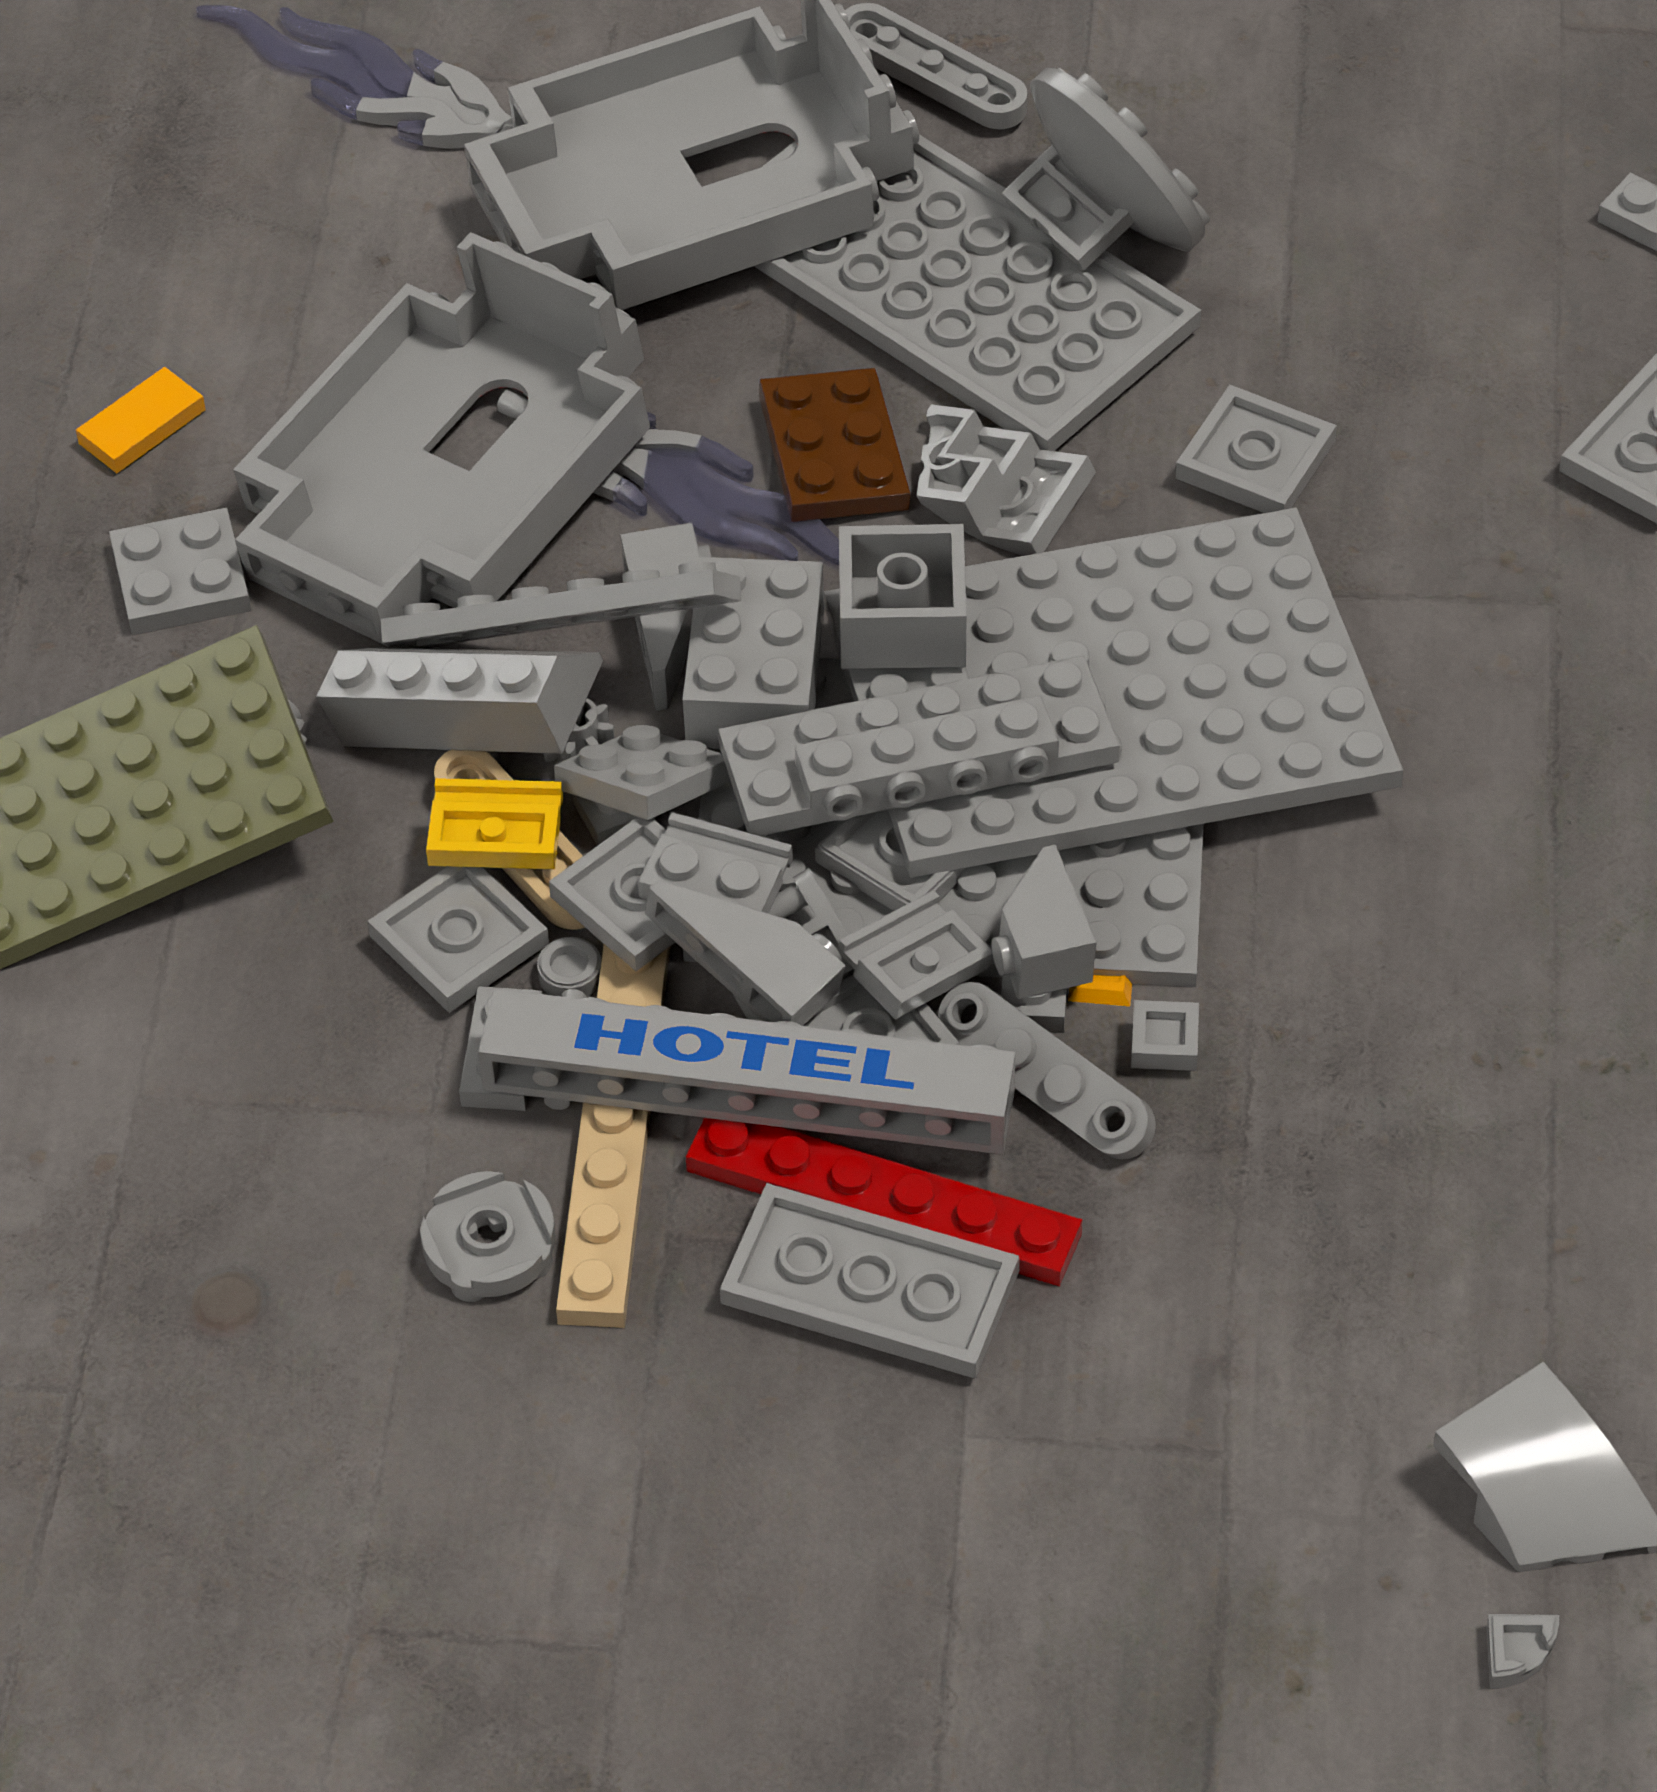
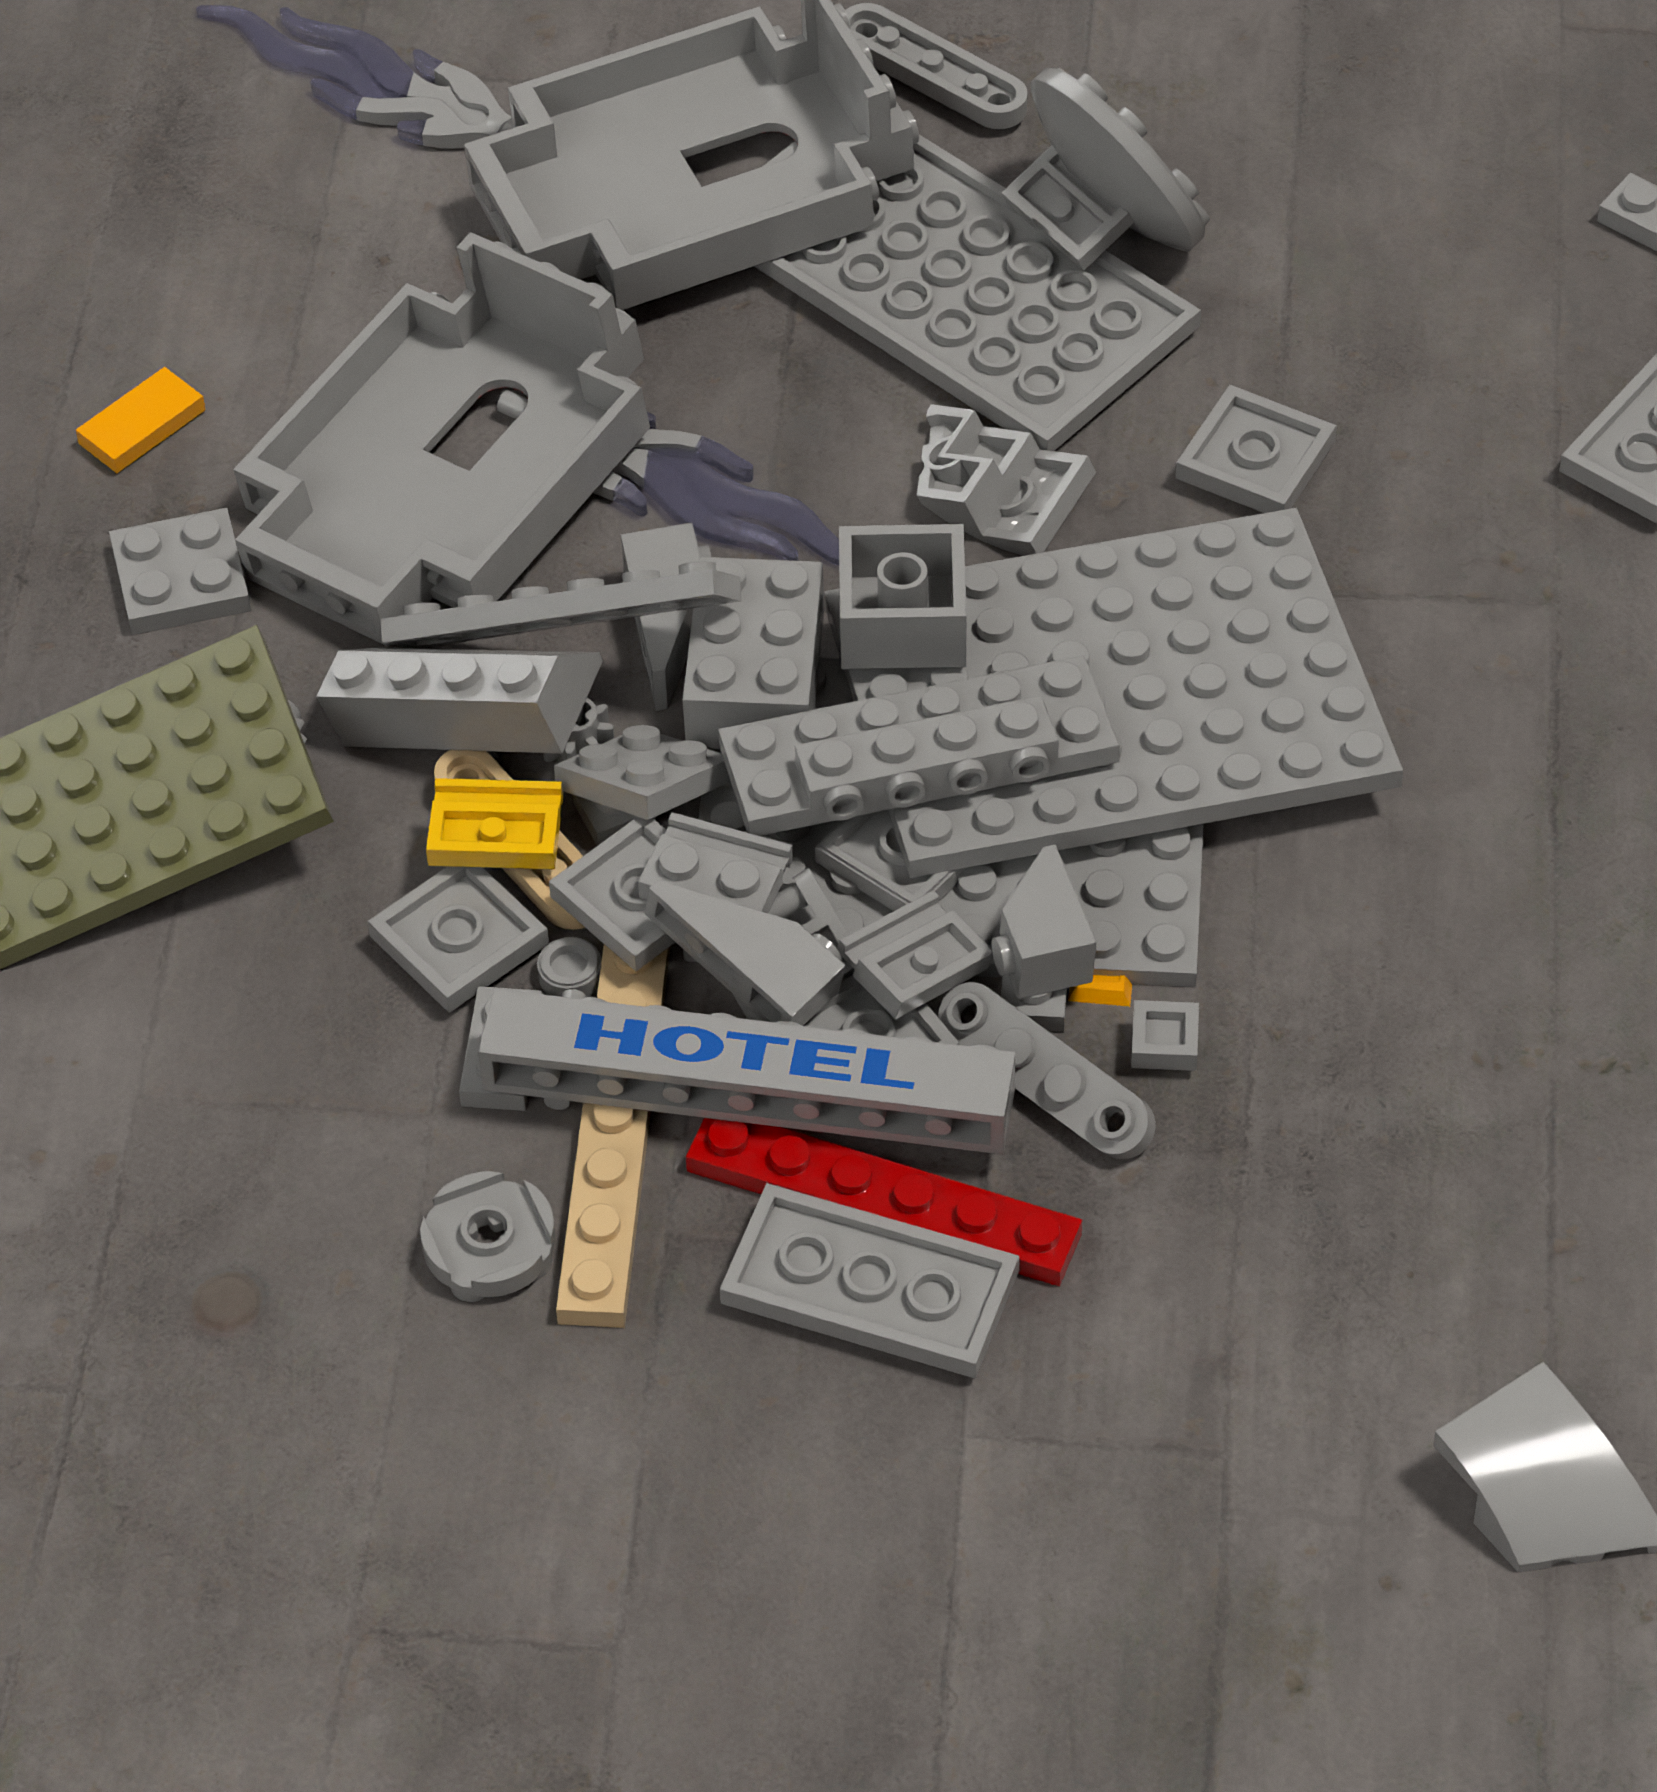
(833, 444): reddish brown plate -> none
(1518, 1646): light grey tile -> none

